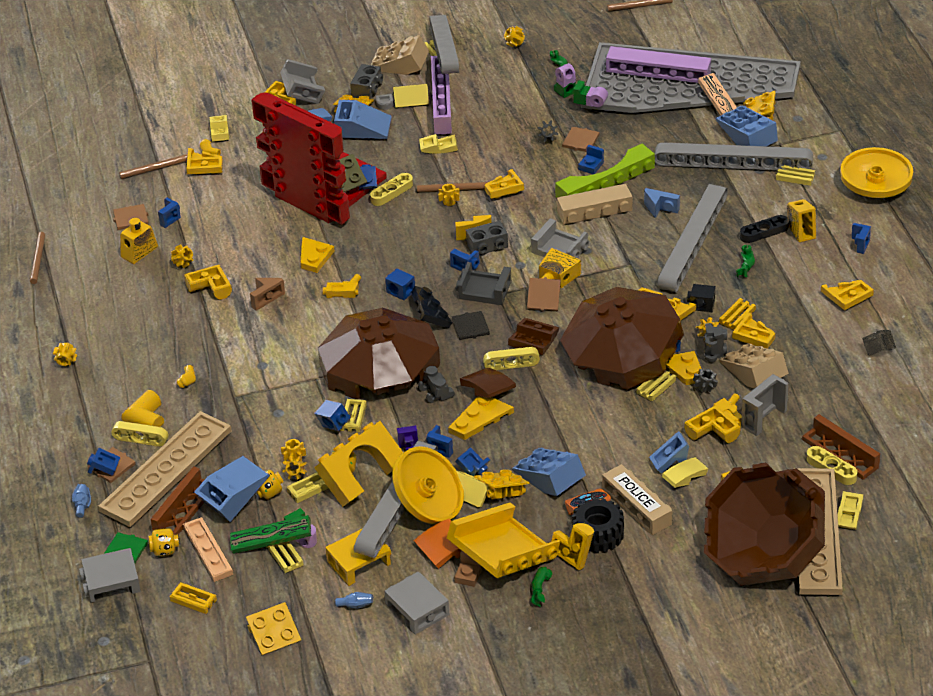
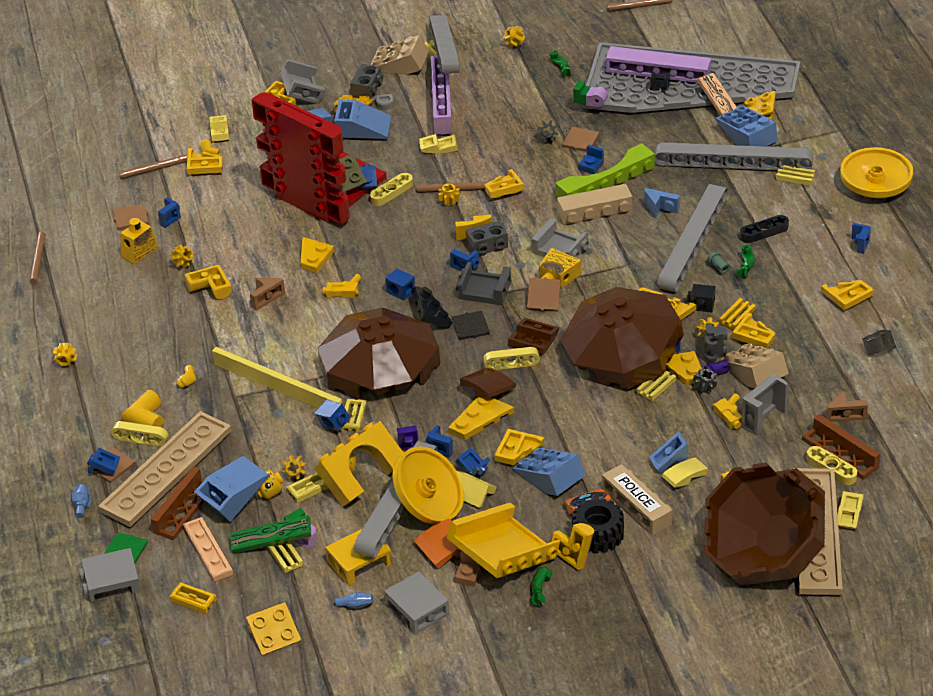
(163, 542): yellow head -> none
(271, 378): none -> light yellow tile
(294, 448): yellow gear -> none
(411, 95): light yellow panel -> none
(436, 384): dark grey piece -> none
(503, 484): yellow hinge -> none
(517, 446): none -> yellow wing
(565, 79): lavender leg -> none
(660, 80): none -> black bush
(713, 420): yellow brick -> none
(715, 259): none -> sand green pin
(718, 367): none -> dark purple pin
(802, 214): yellow torso -> none
(844, 410): none -> medium nougat slope

